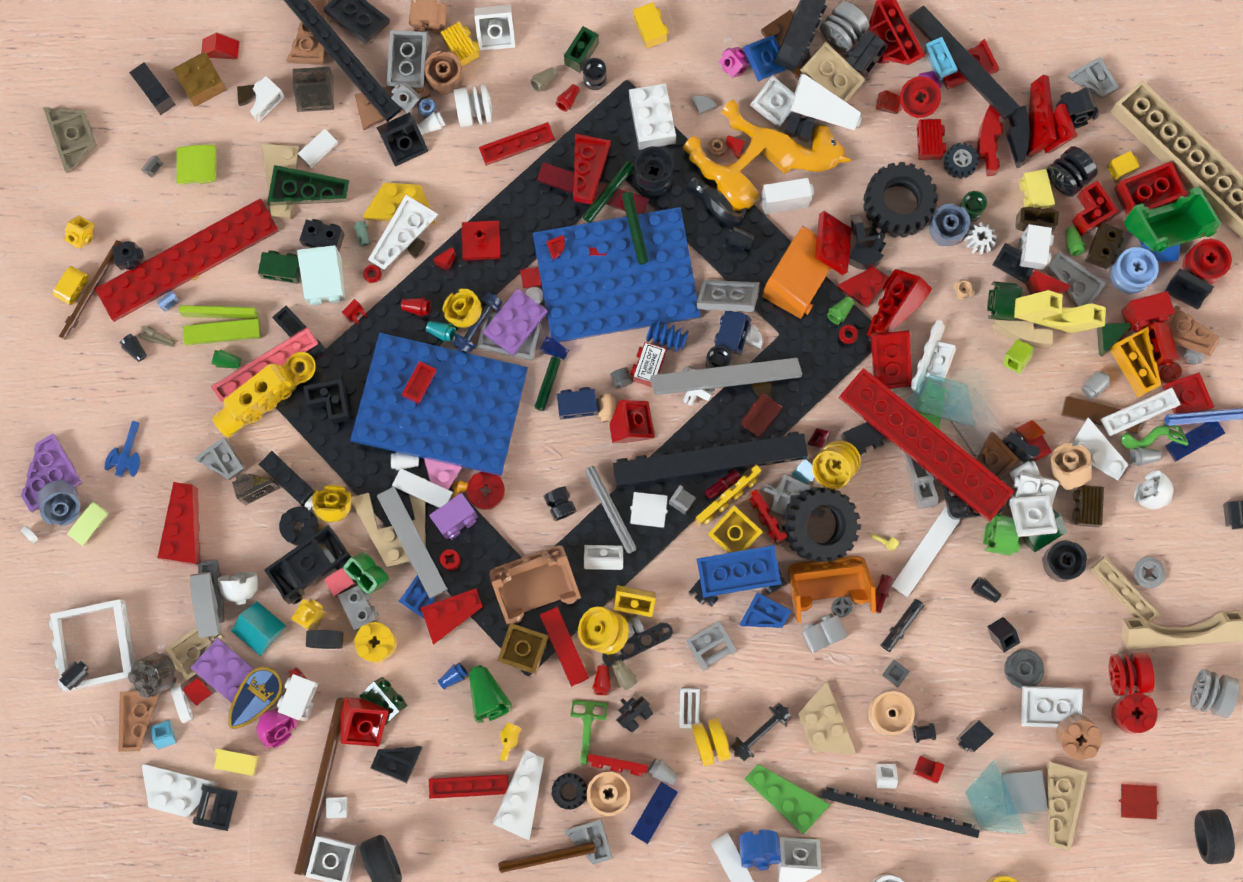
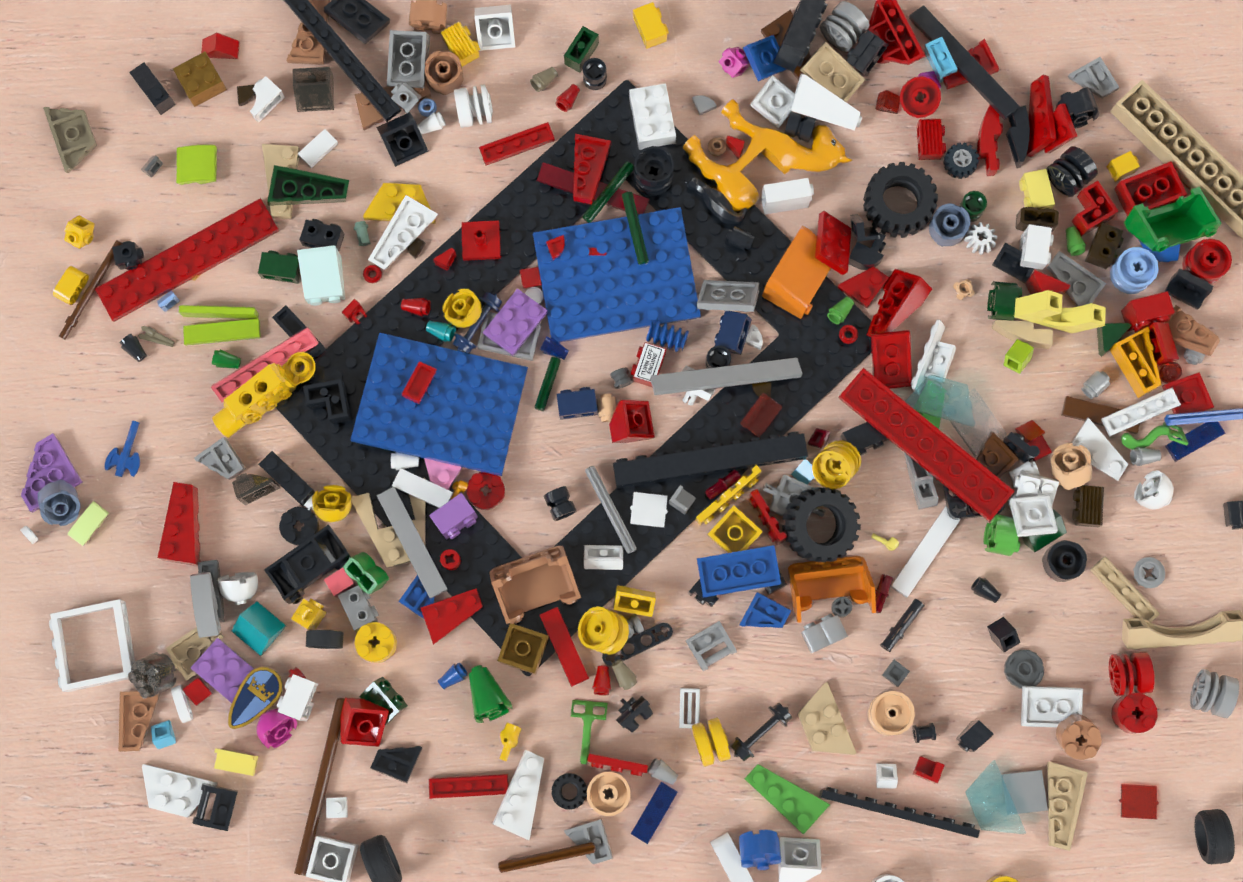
(74, 675): black brick -> none

